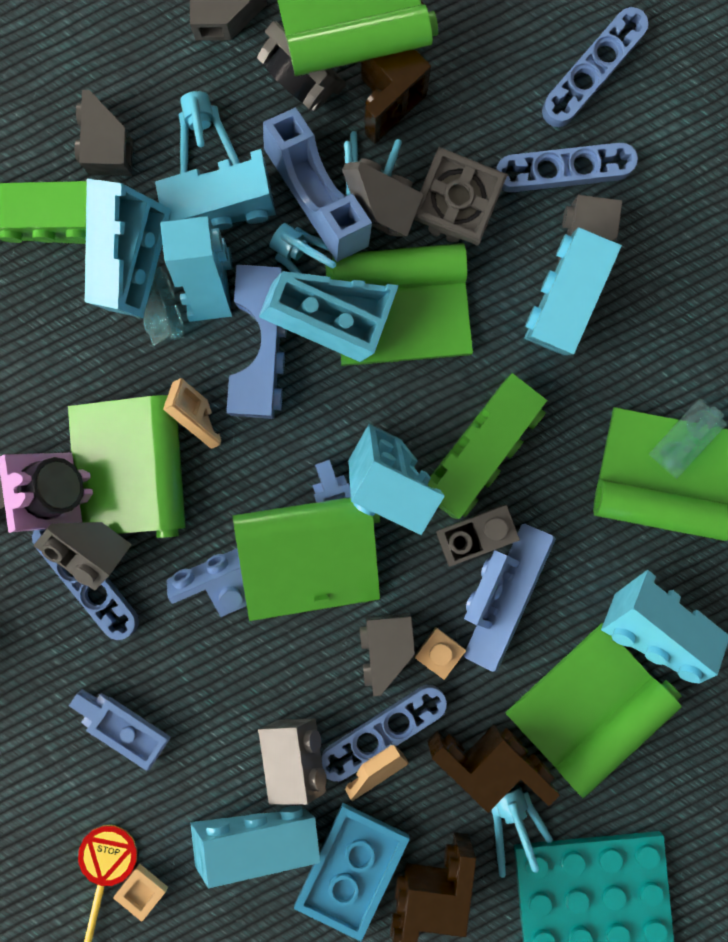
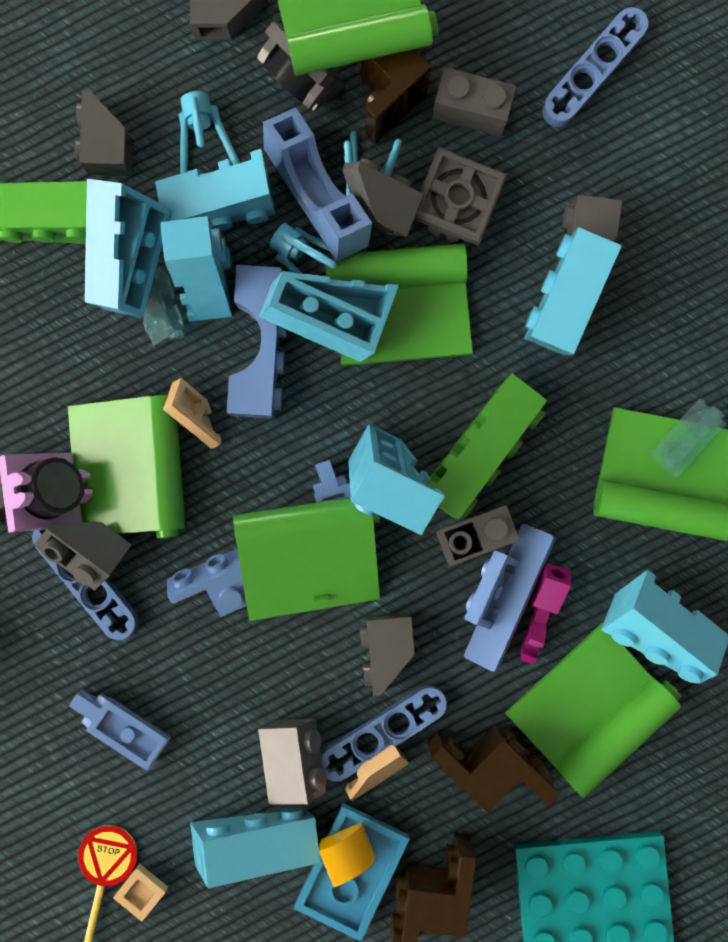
(347, 854): none -> yellow brick
(440, 653): tan plate -> none
(473, 101): none -> dark grey brick
(513, 810): medium azure plant -> none
(546, 599): none -> magenta piece
(564, 162): medium blue beam -> none

